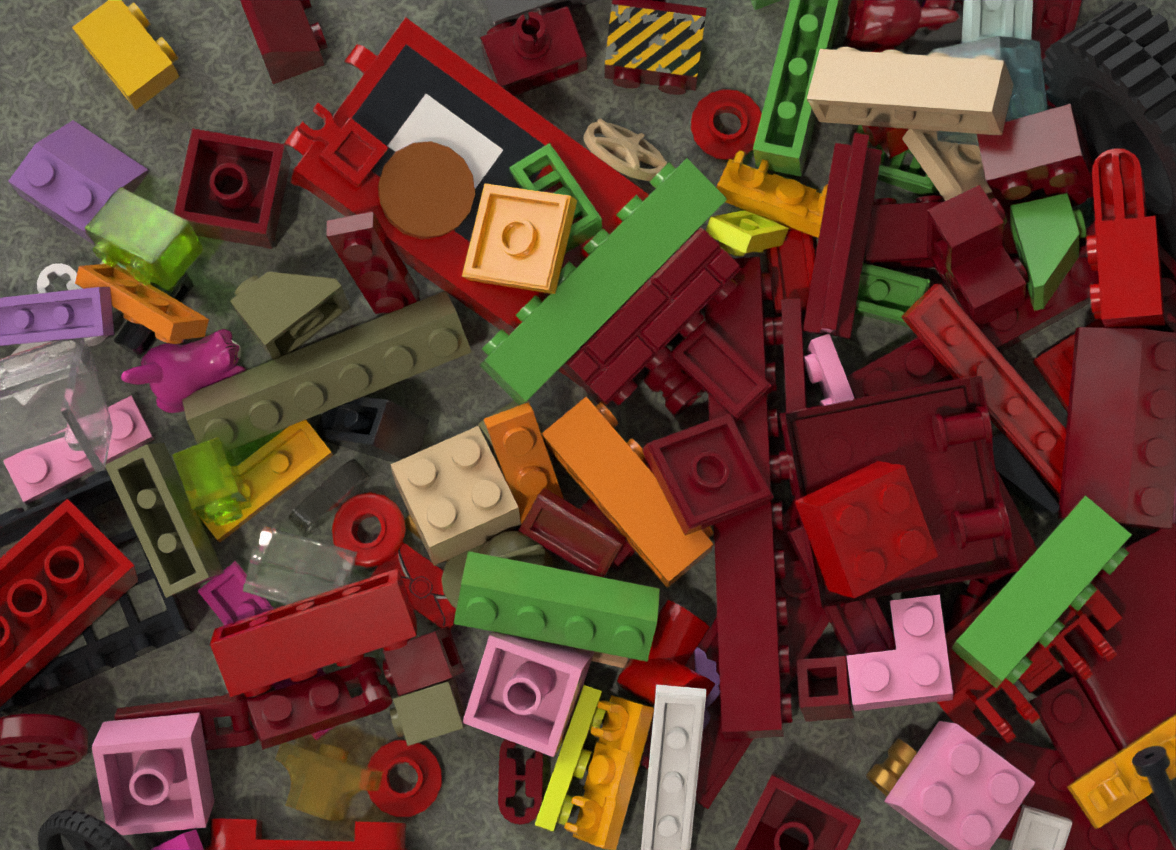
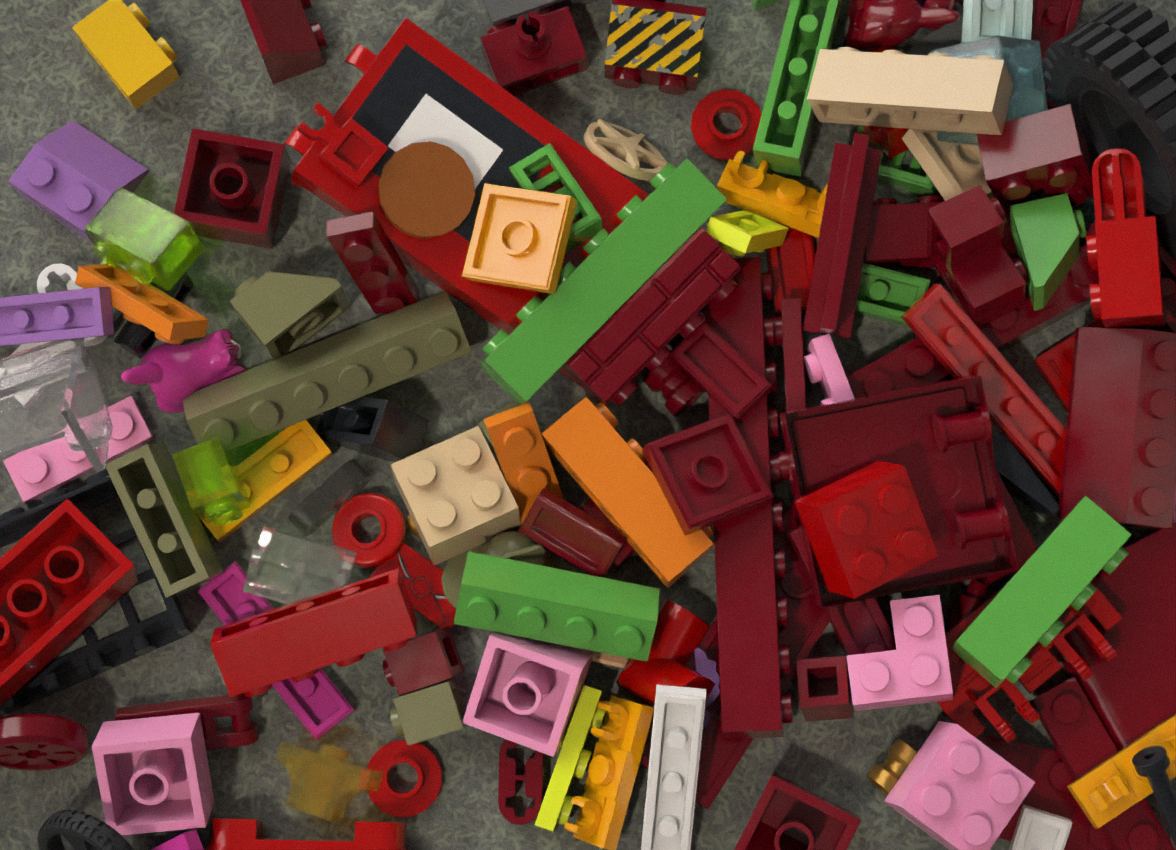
(318, 703): dark red plate -> none

